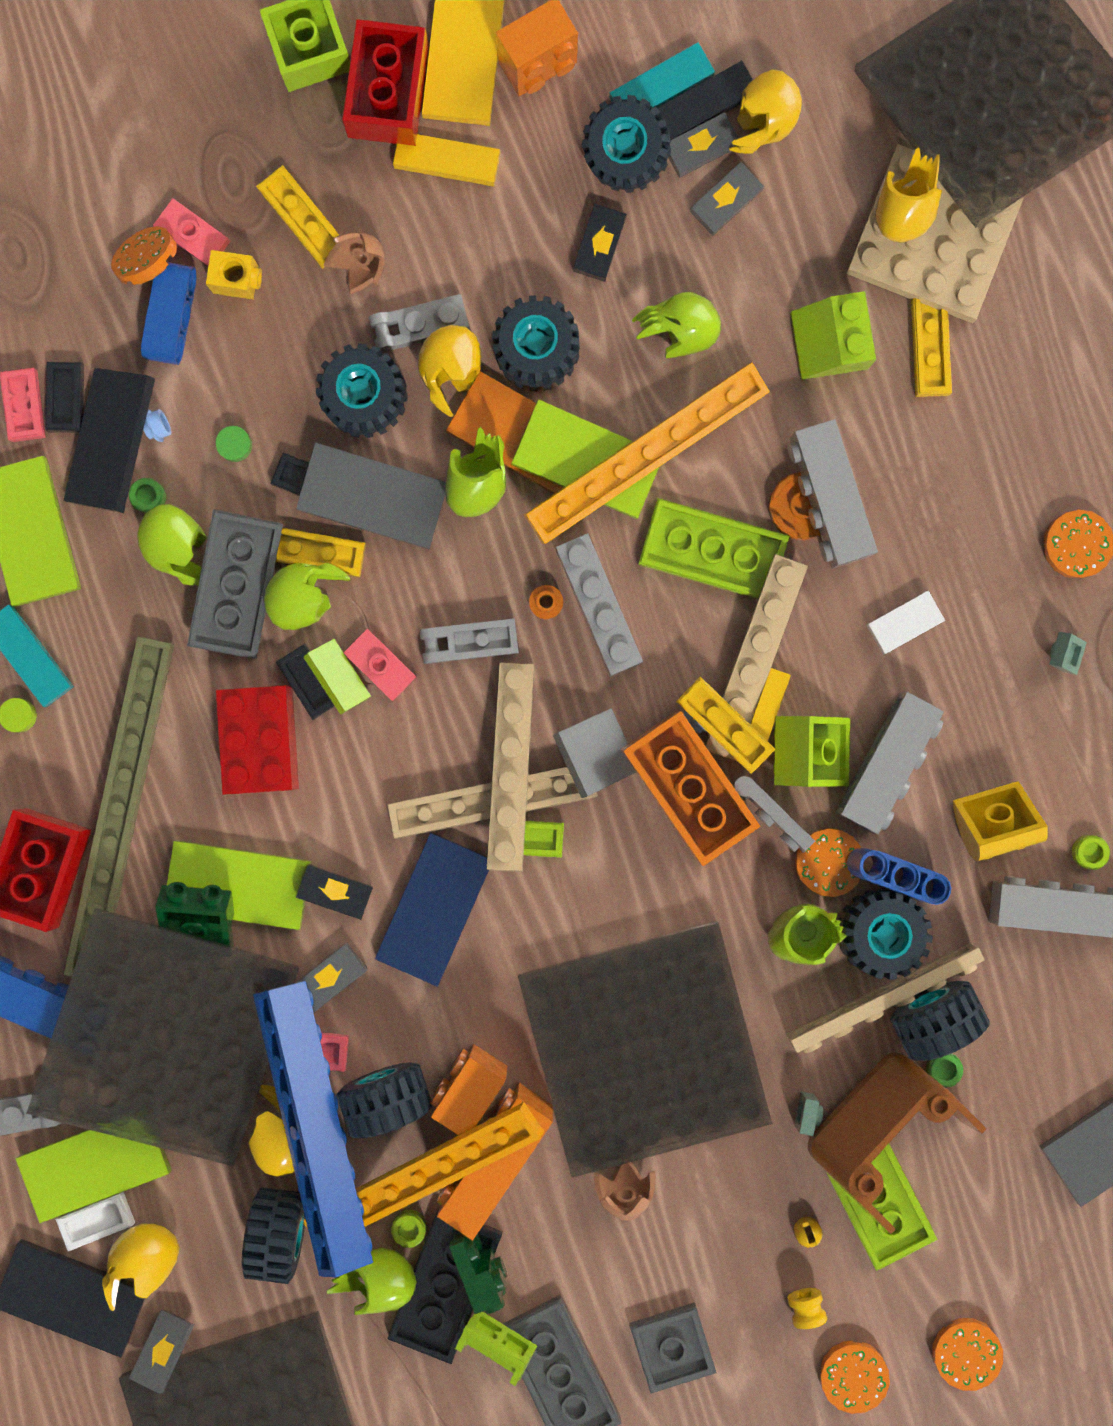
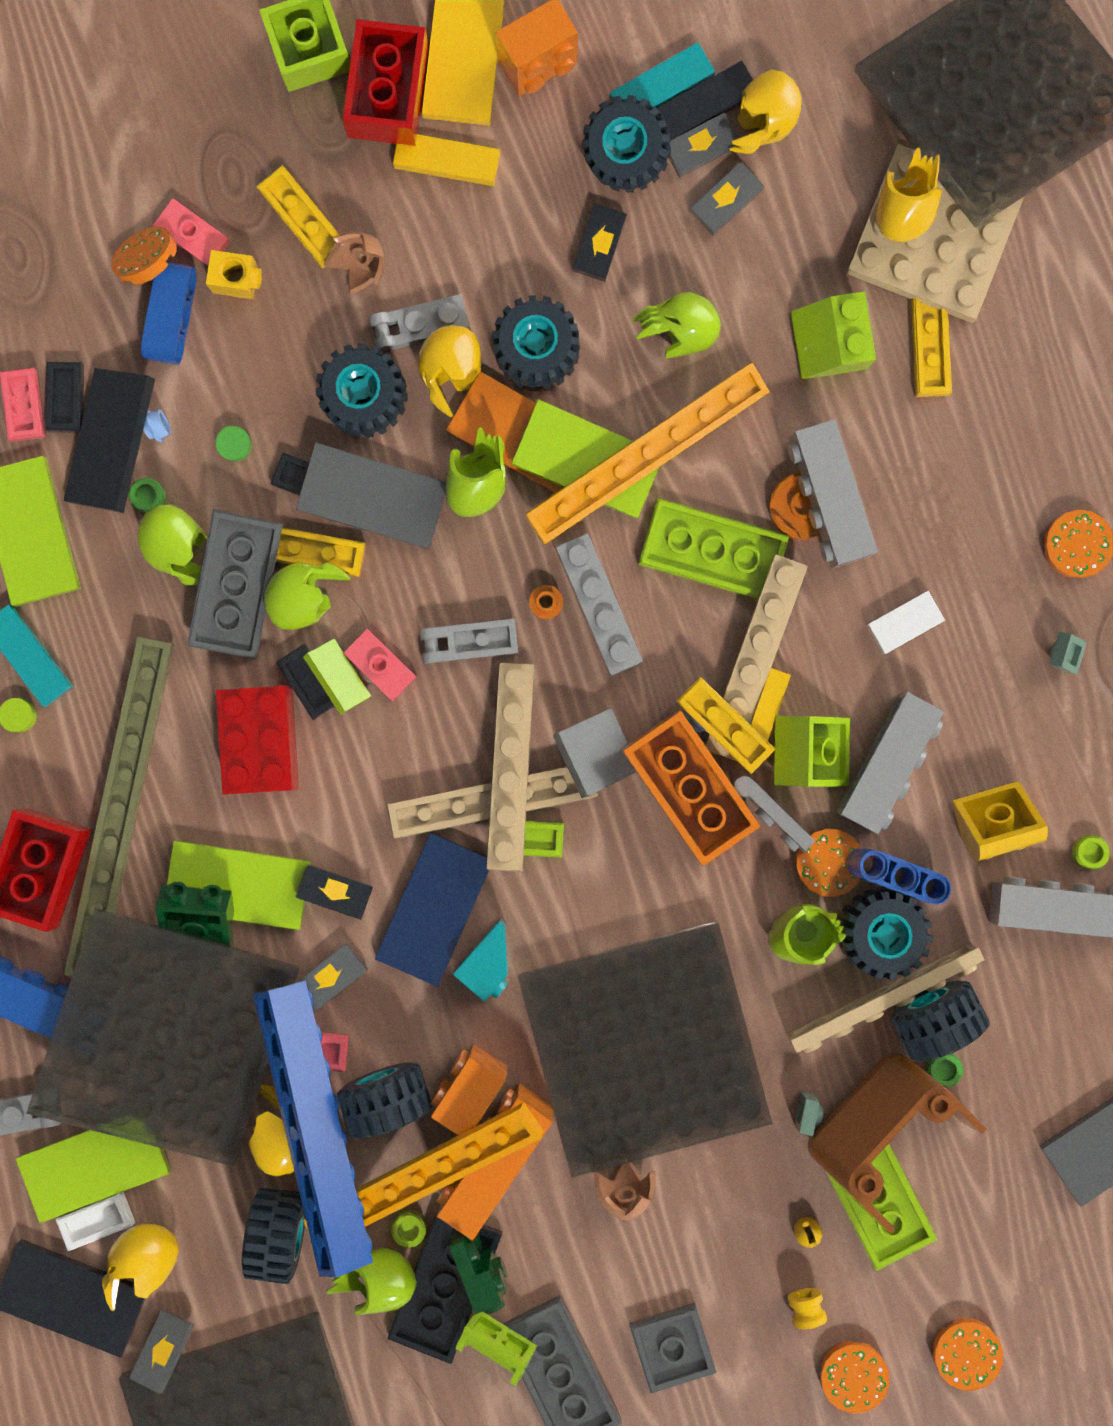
(486, 964): none -> teal slope

